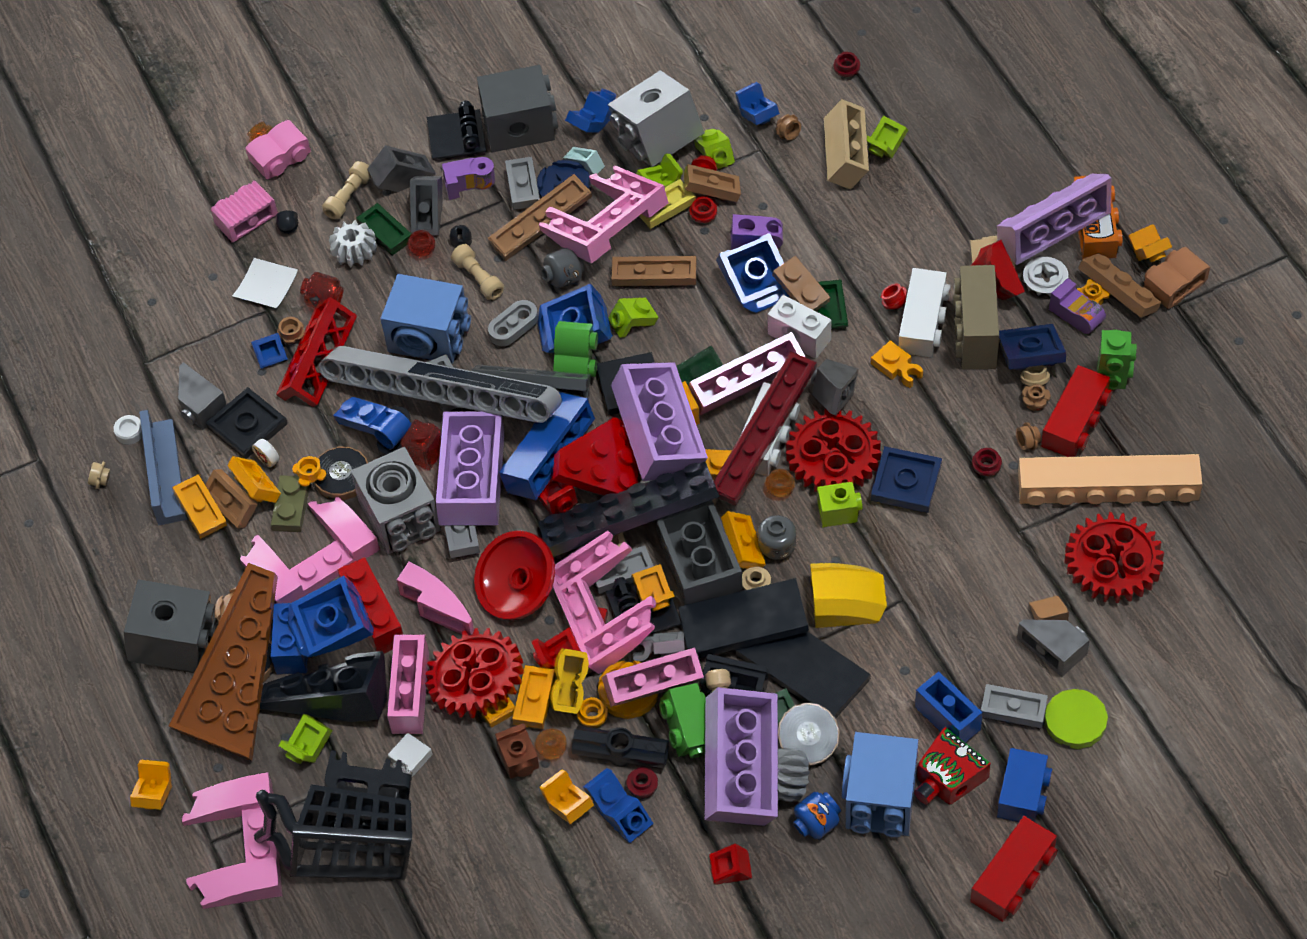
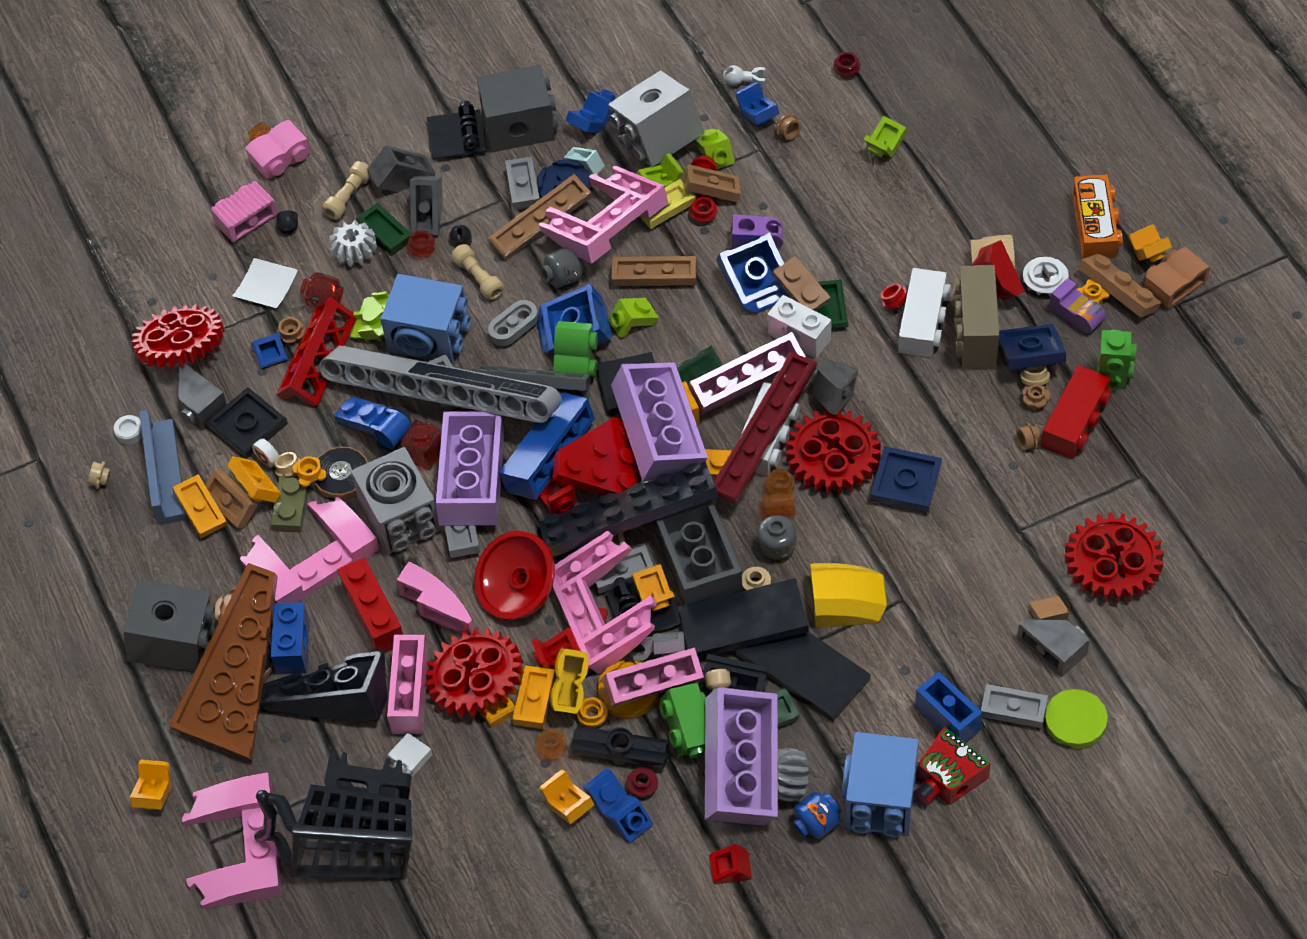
(178, 336): none -> red gear
(285, 463): none -> tan plate
(306, 740): lime bracket -> none
(329, 618): blue slope -> none
(368, 321): none -> lime piece
(467, 175): medium lavender leg -> none
(517, 751): copper brick -> none
(735, 75): none -> white arm
(743, 539): light orange plate -> none
(779, 503): none -> clear orange bush
(809, 730): tile -> none
(838, 504): lime brick -> none
(846, 144): tan brick -> none
(895, 361): light orange plate -> none
(987, 455): dark red plate -> none
(1014, 869): red brick -> none
(1023, 785): blue brick -> none
(1056, 217): lavender slope -> none
(1109, 479): light nougat brick -> none

